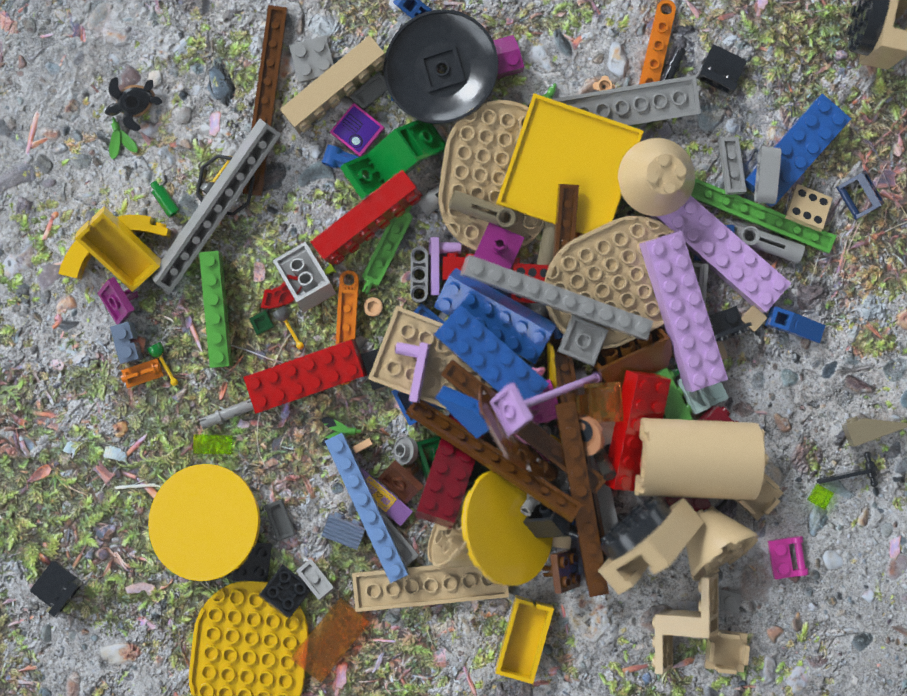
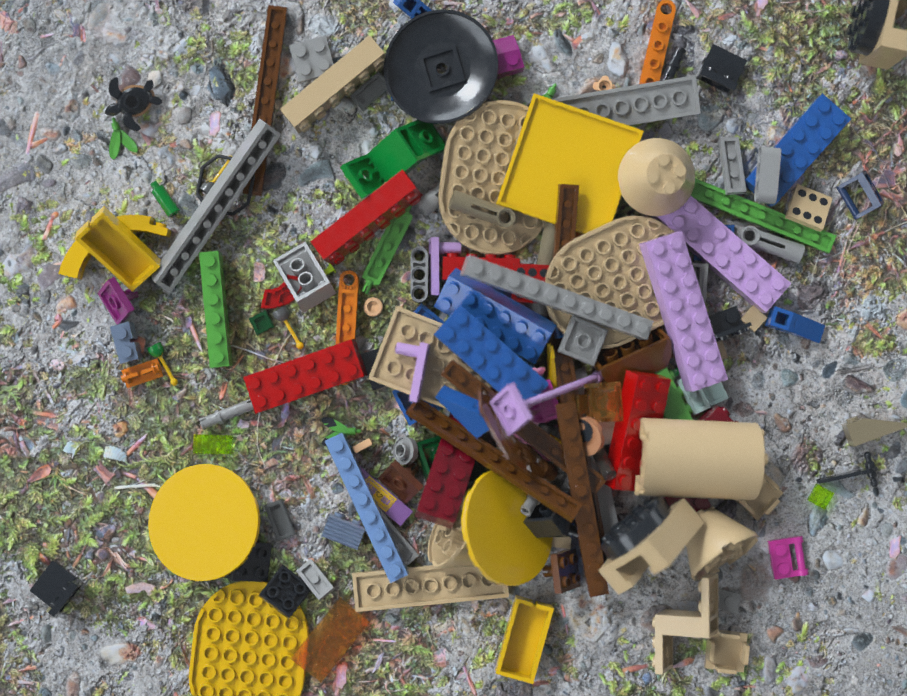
(336, 157): blue piece -> none
(357, 130): slope -> none
(499, 246): magenta tile -> none

